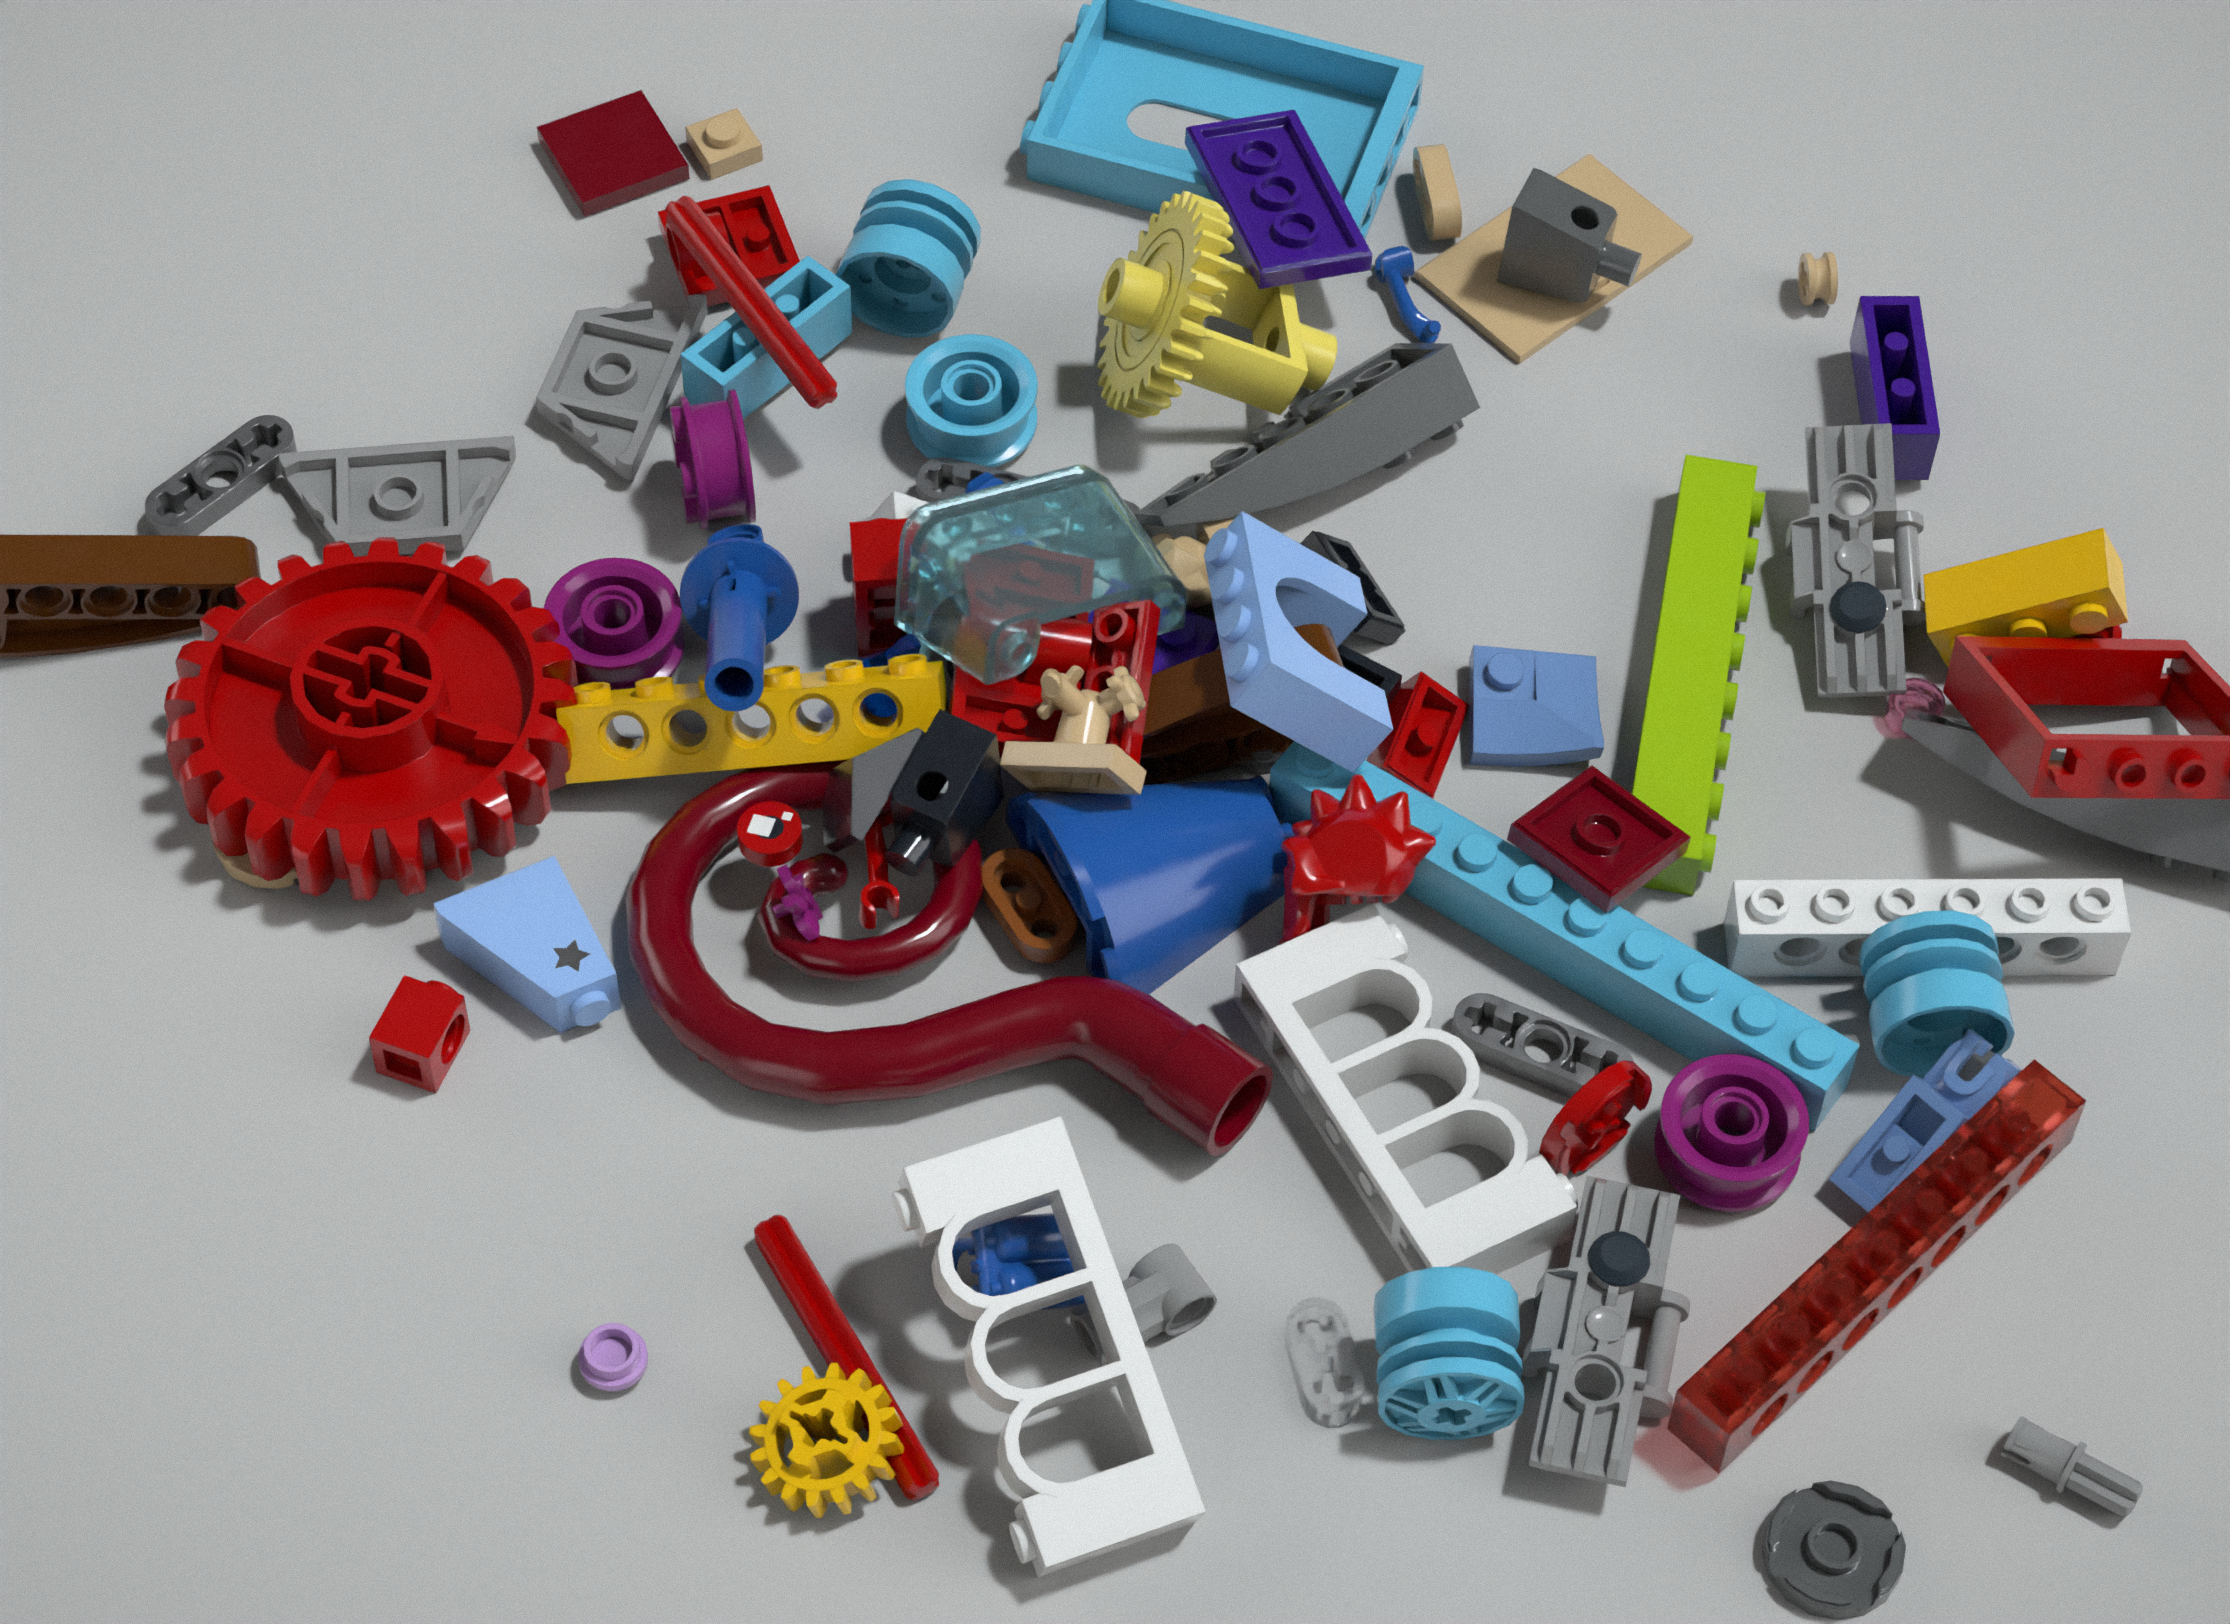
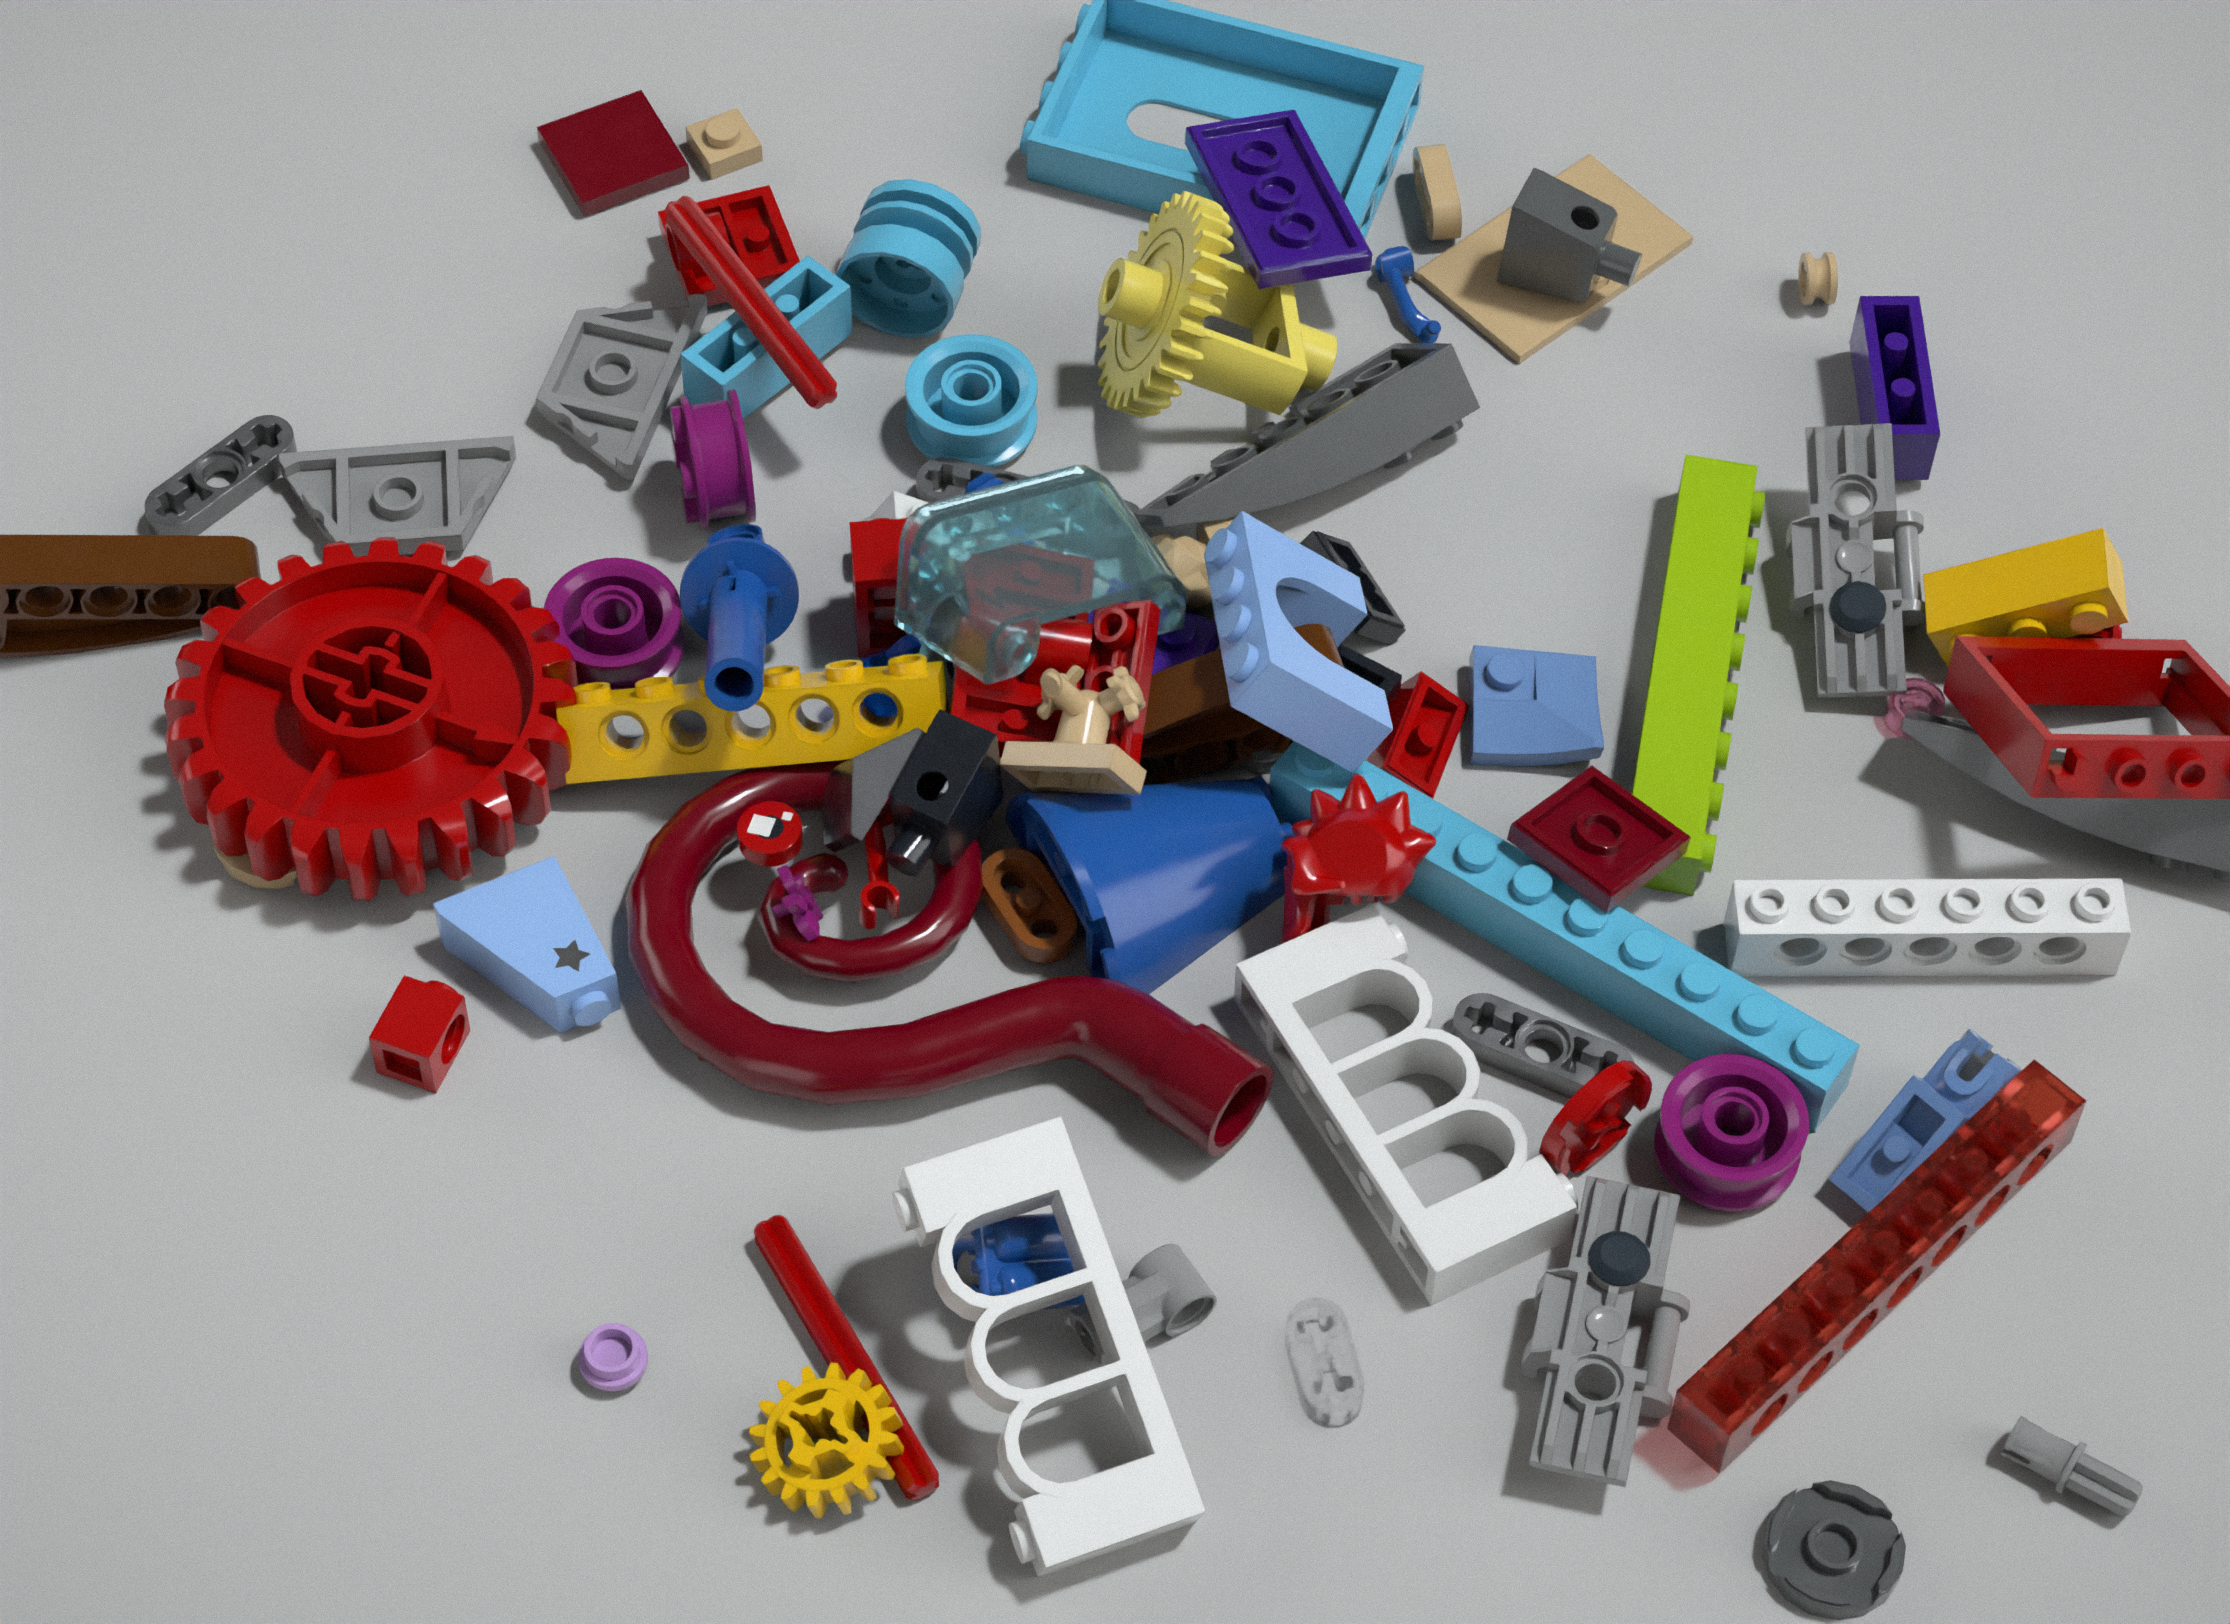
(1448, 1353): medium azure wheel -> none
(1930, 984): medium azure wheel -> none

